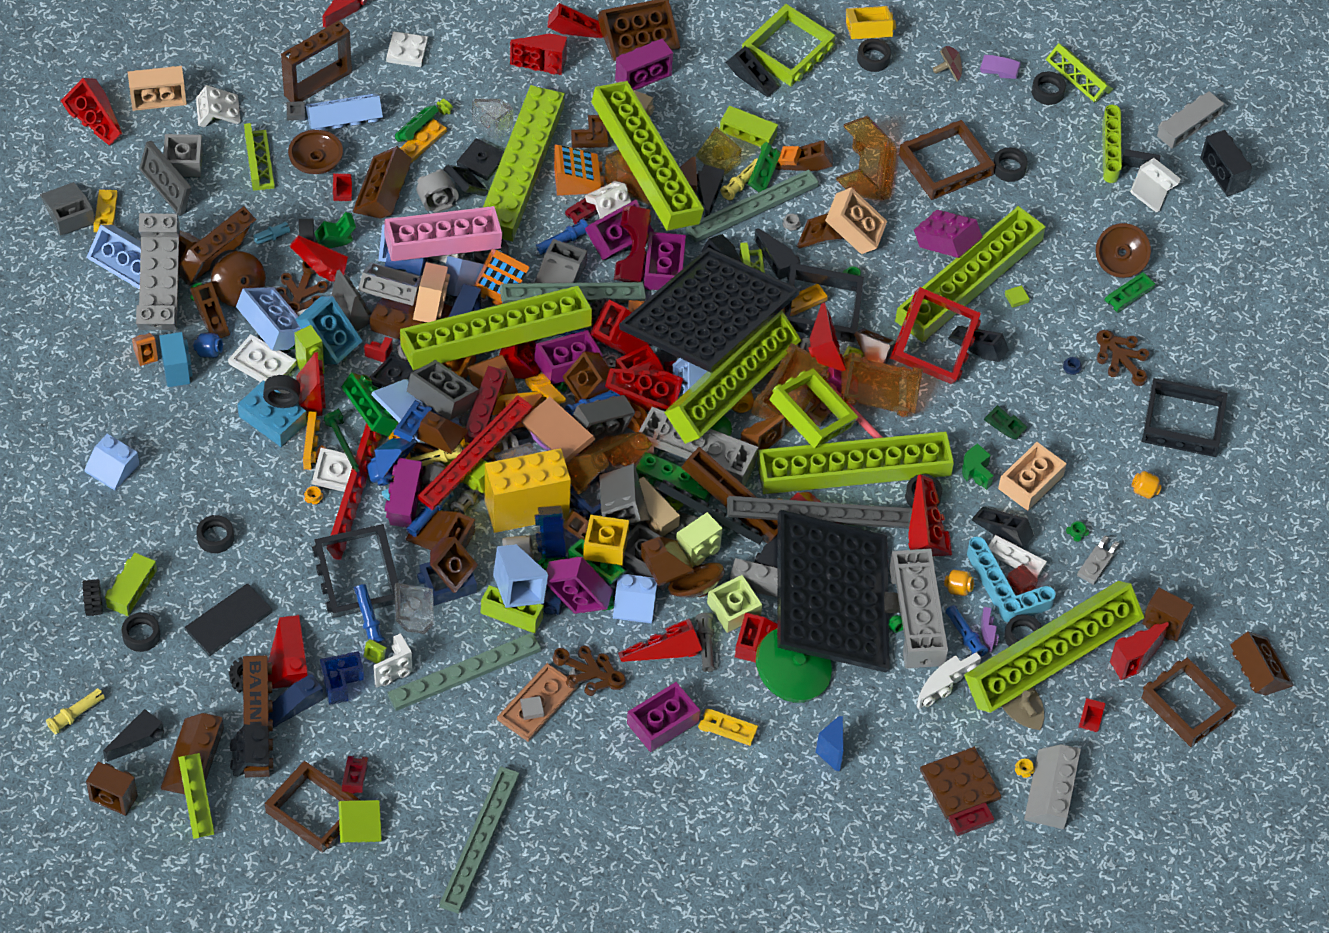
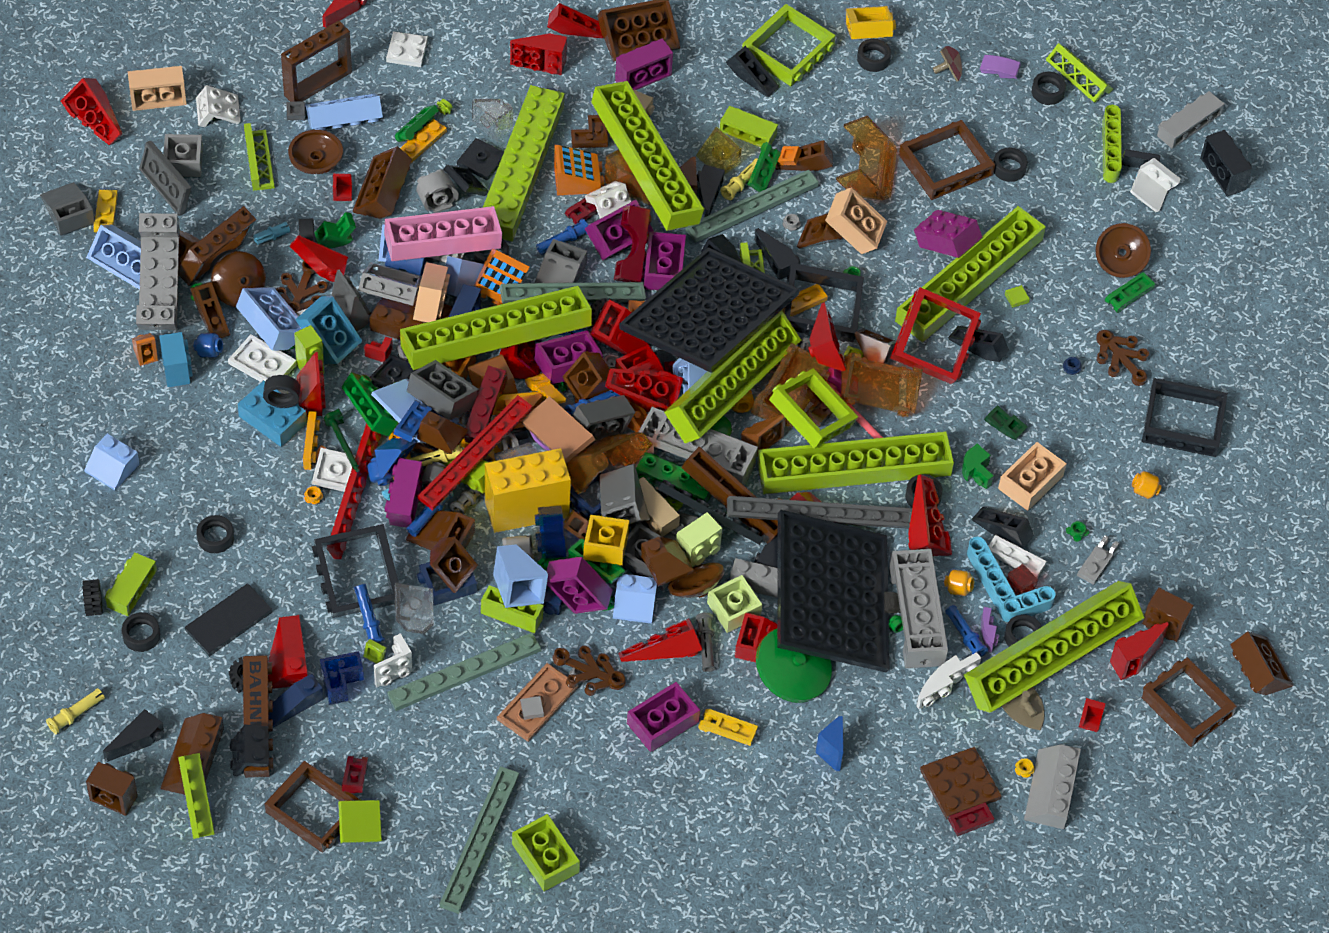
(545, 852): none -> lime brick

